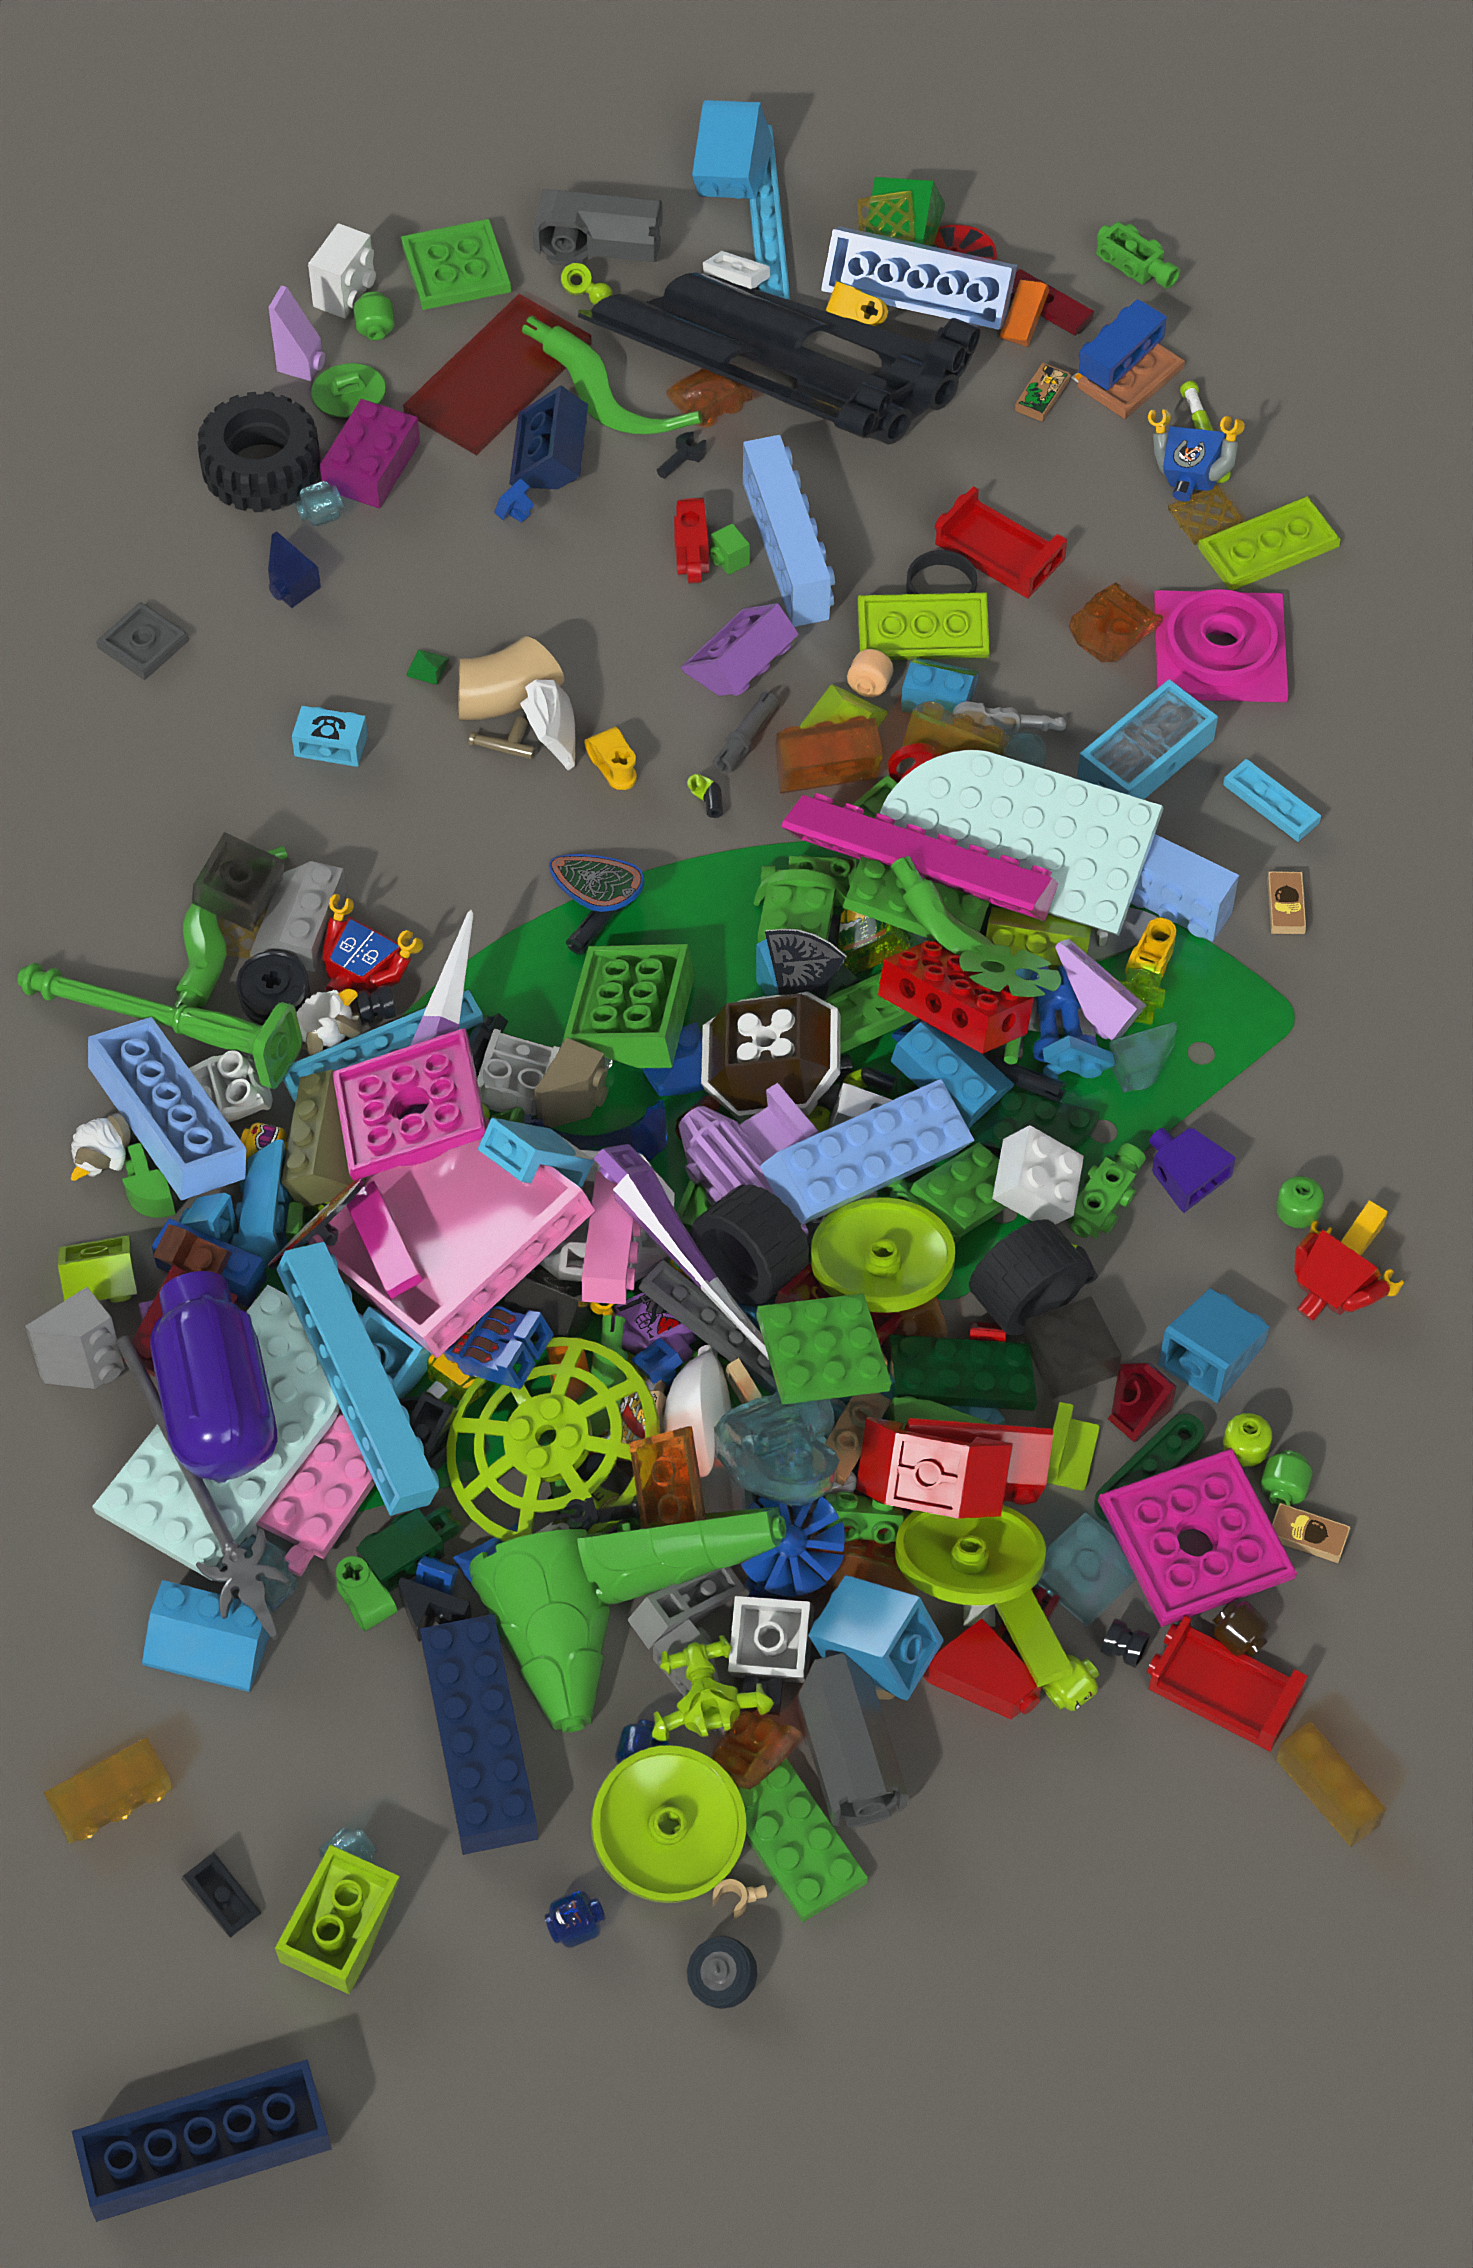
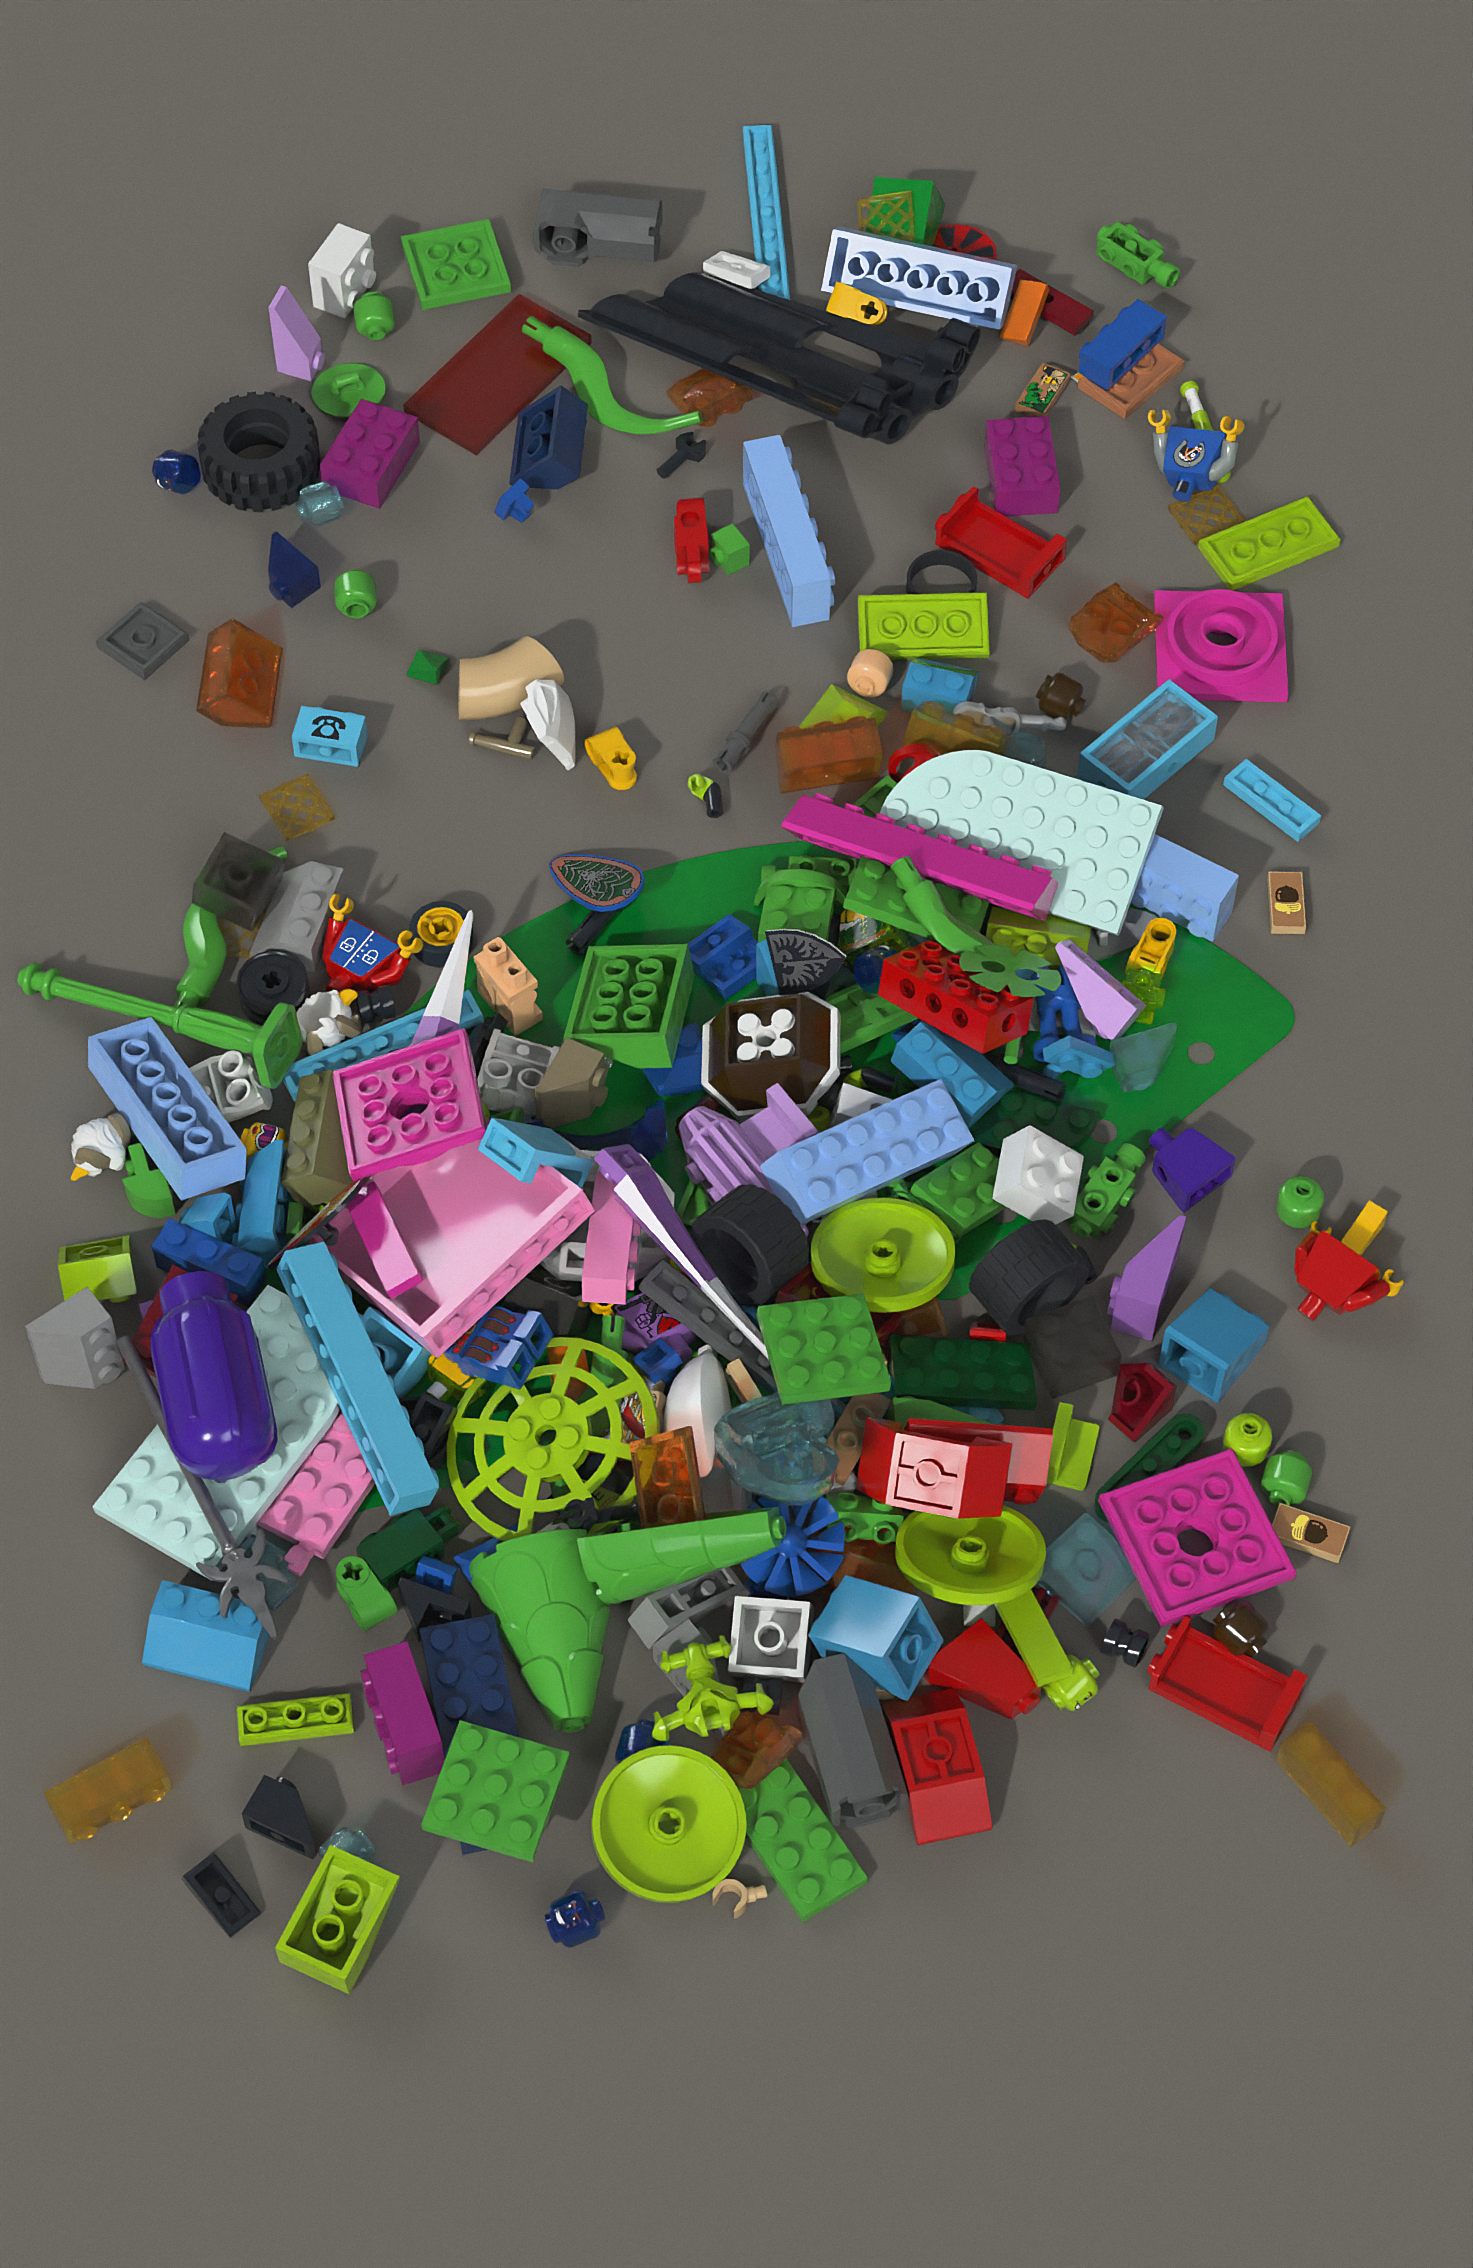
(176, 471): none -> clear blue head
(190, 1252): copper slope -> none
(201, 2140): dark blue brick -> none
(239, 677): none -> clear orange slope
(272, 1721): none -> lime tile
(279, 1815): none -> black slope
(308, 826): none -> clear yellow window
(355, 593): none -> bright green head
(402, 1713): none -> magenta brick
(435, 918): none -> wheel
(496, 1791): none -> bright green plate
(507, 986): none -> light nougat hips
(596, 291): lime plate -> none
(722, 1972): black wheel -> none
(725, 956): none -> blue slope
(731, 149): dark azure slope -> none
(741, 649): medium lavender slope -> none
(869, 967): none -> clear blue head
(939, 1766): none -> red slope
(1022, 466): none -> magenta brick
(1060, 696): none -> dark brown head
(1142, 1289): none -> medium lavender slope

